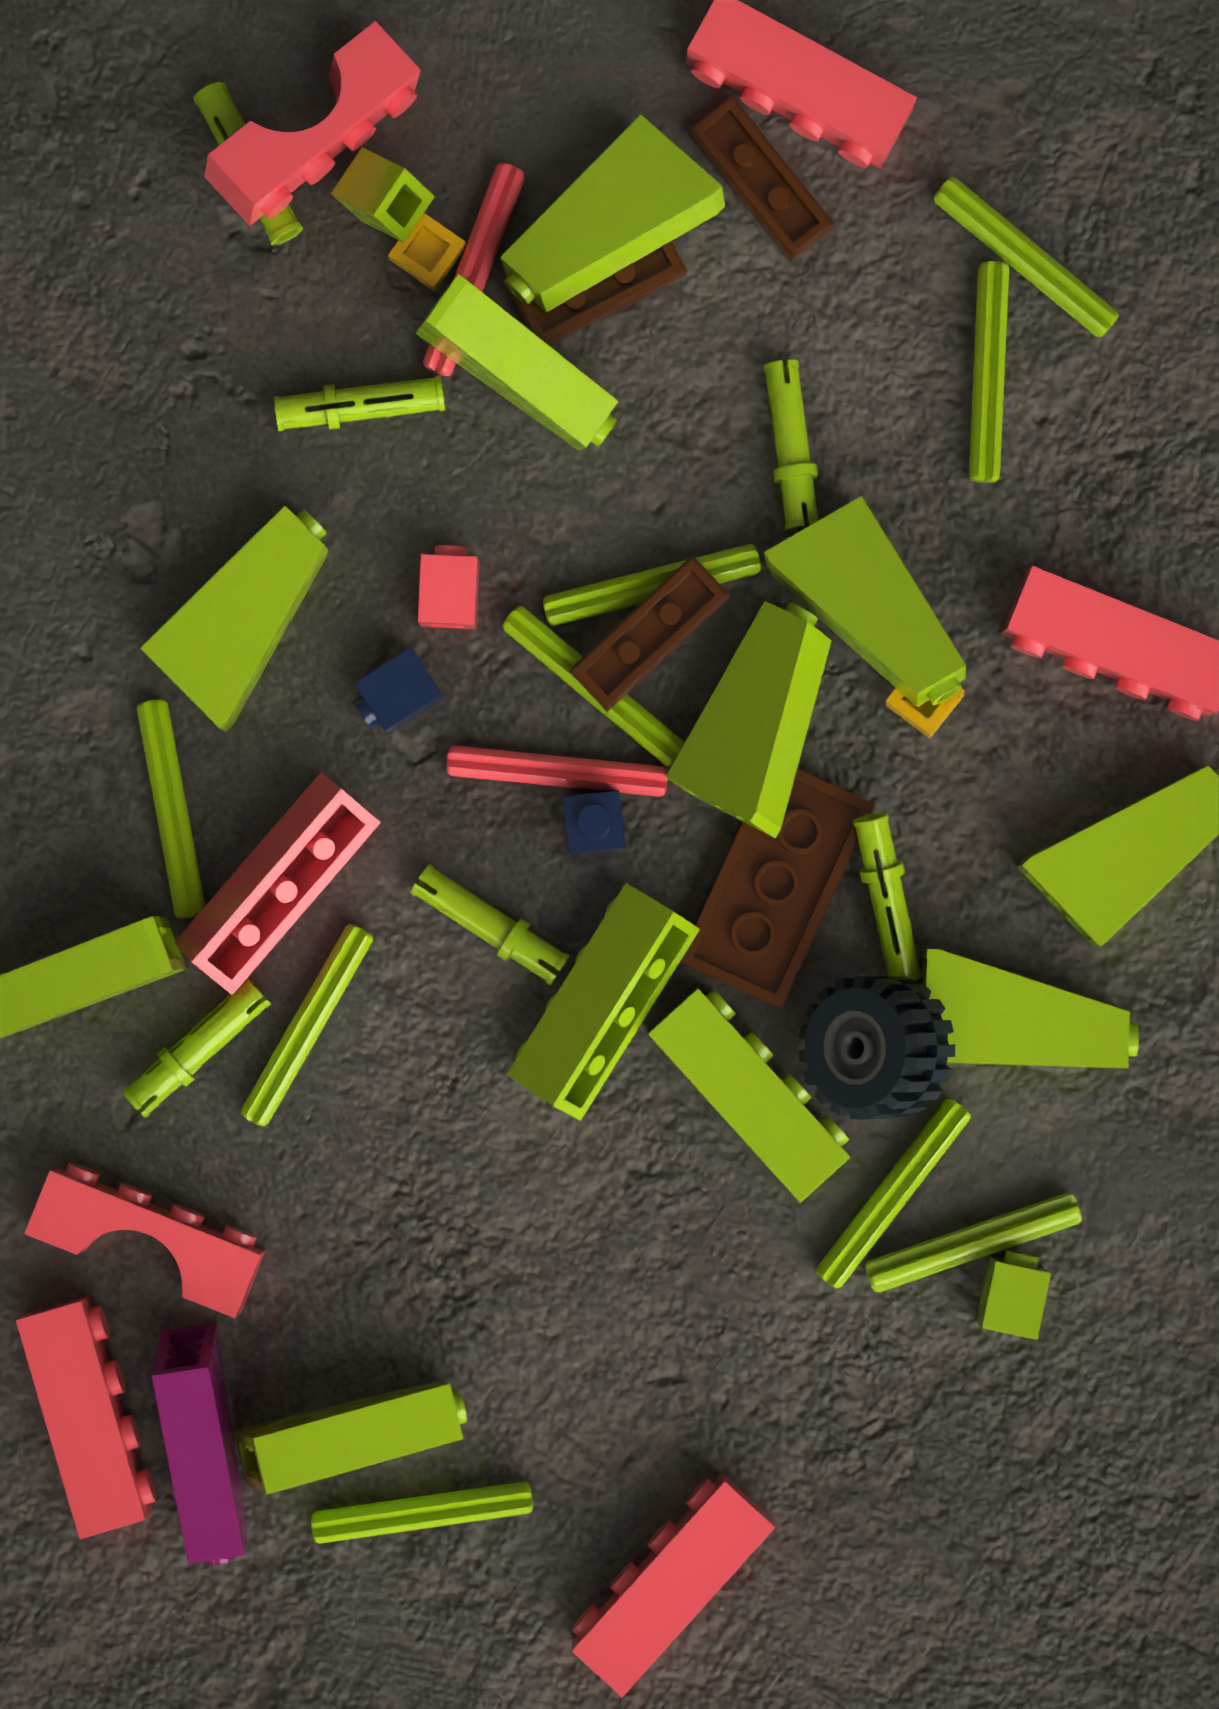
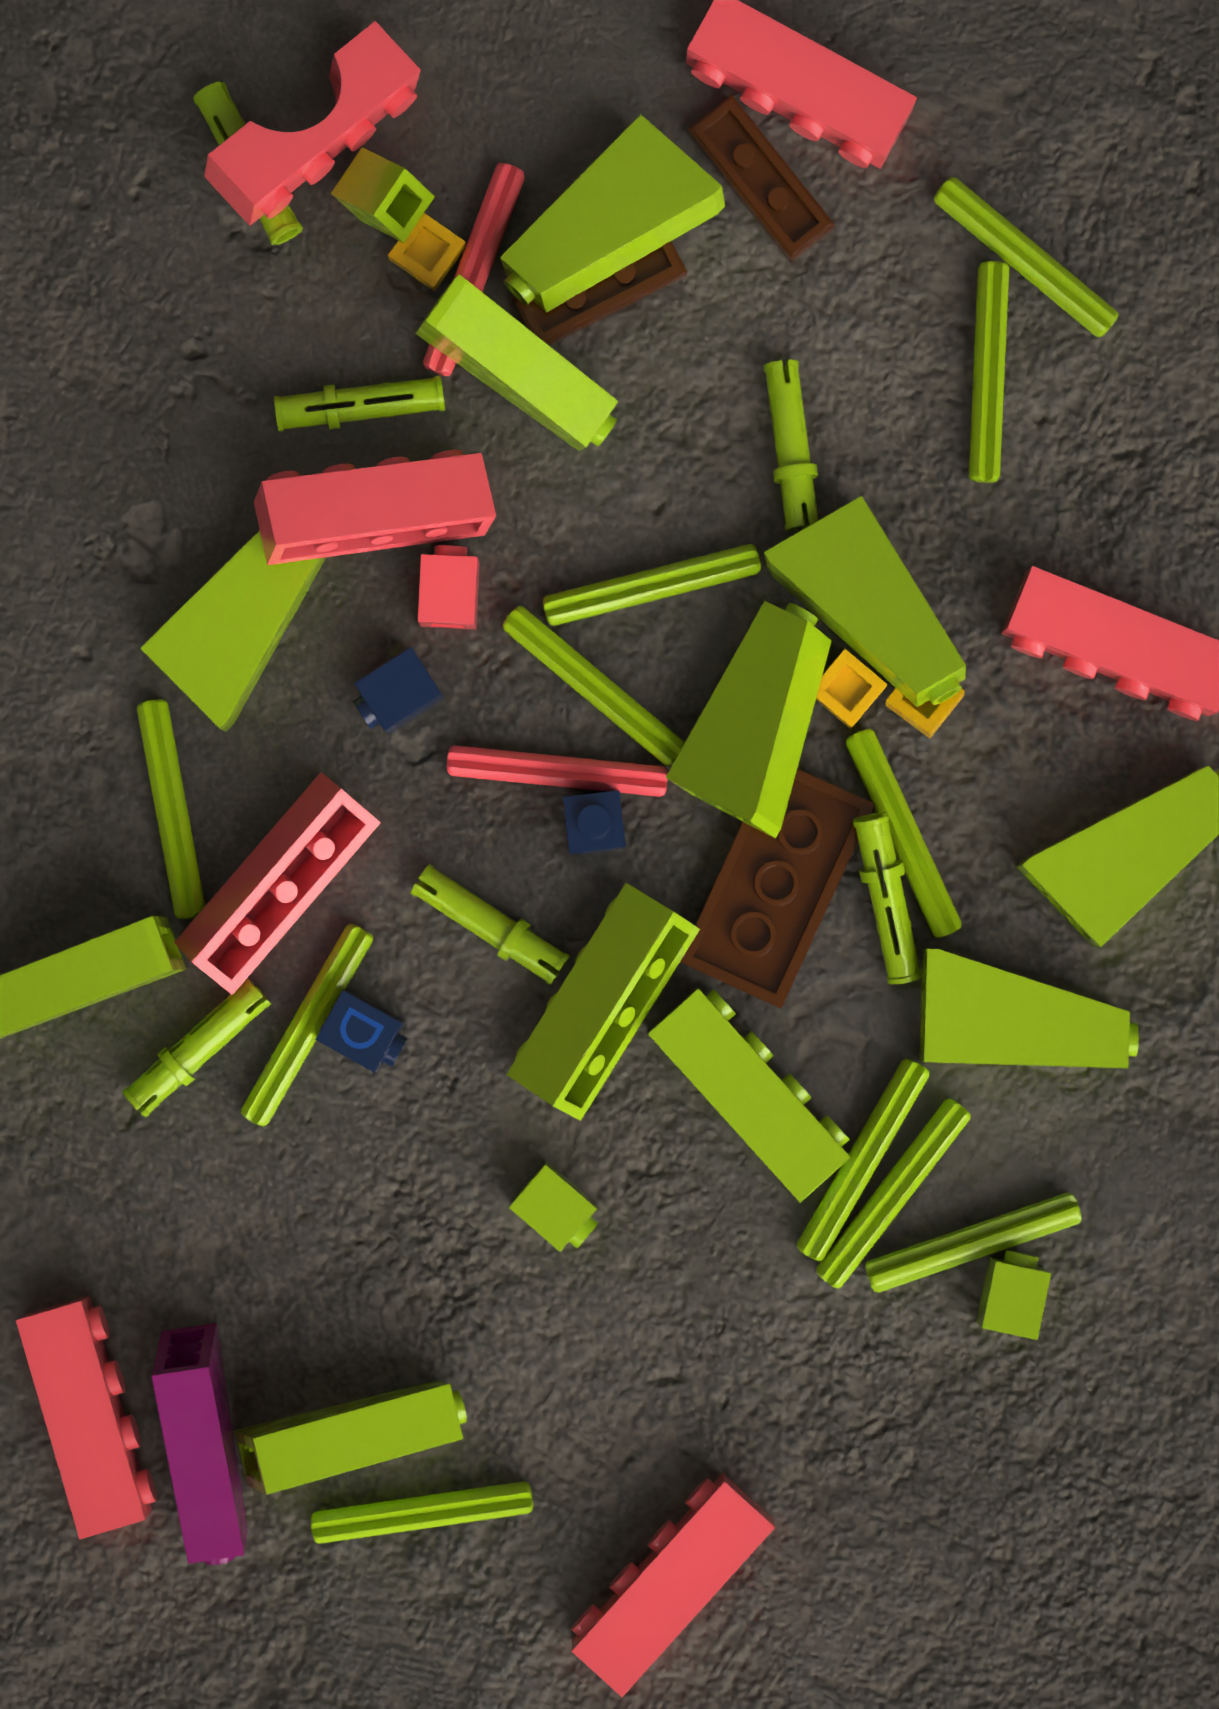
(213, 1264): coral arch -> none
(363, 1032): none -> dark blue brick
(373, 506): none -> coral brick
(555, 1208): none -> lime brick
(649, 633): reddish brown tile -> none
(849, 688): none -> yellow plate
(864, 1159): none -> lime axle
(876, 1047): black wheel -> none
(906, 836): none -> lime axle

